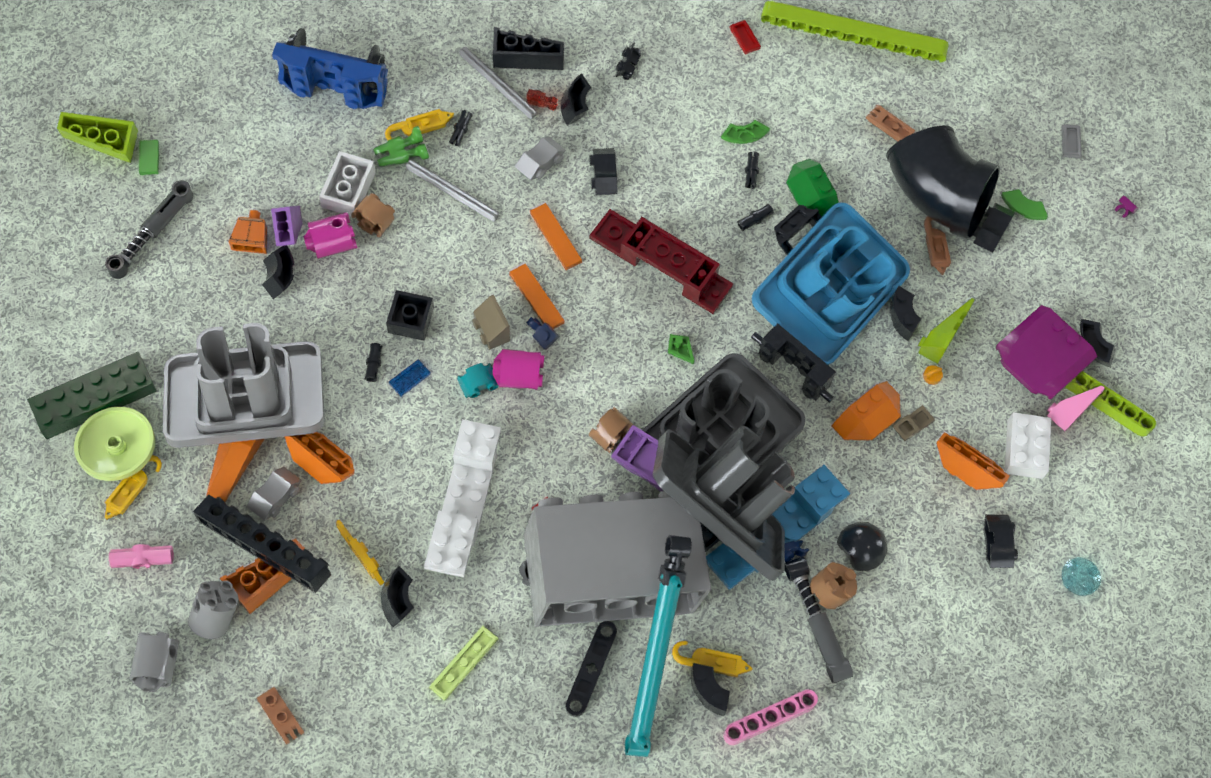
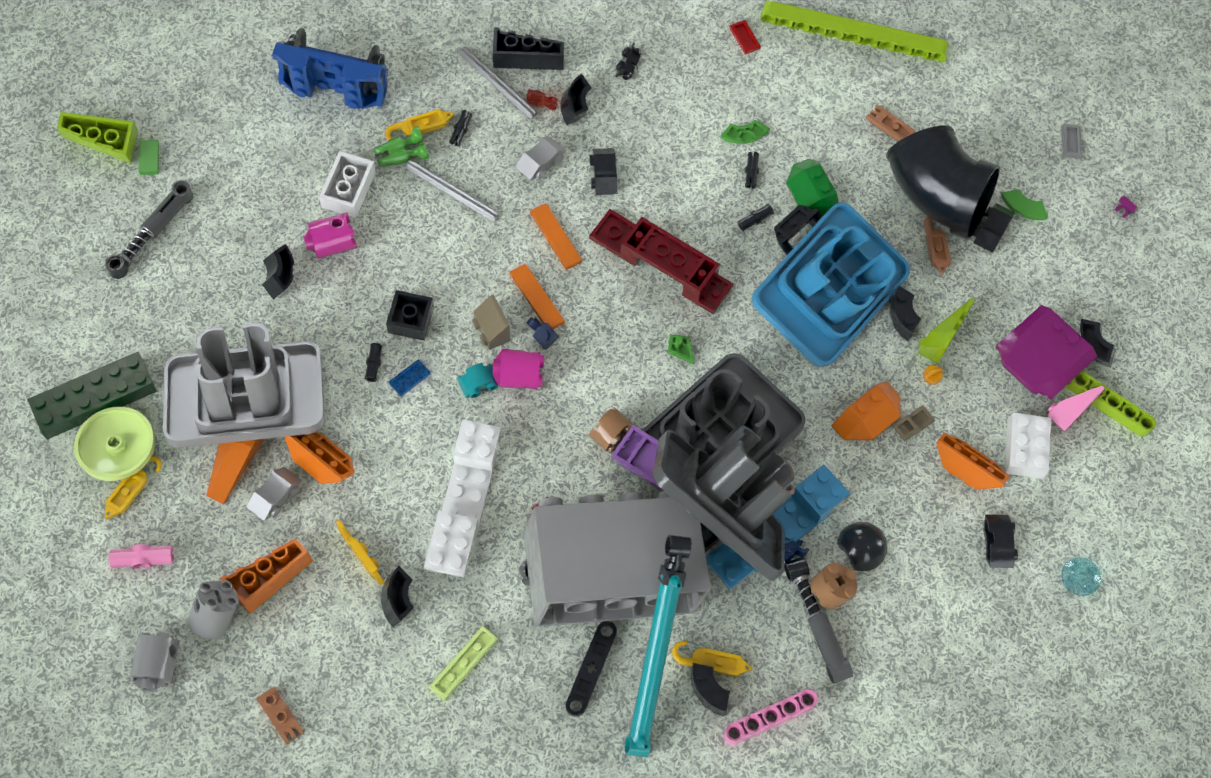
(249, 234): orange torso -> none
(263, 543): black brick -> none
(286, 224): medium lavender slope -> none
(373, 215): medium nougat brick -> none
(781, 343): black brick -> none

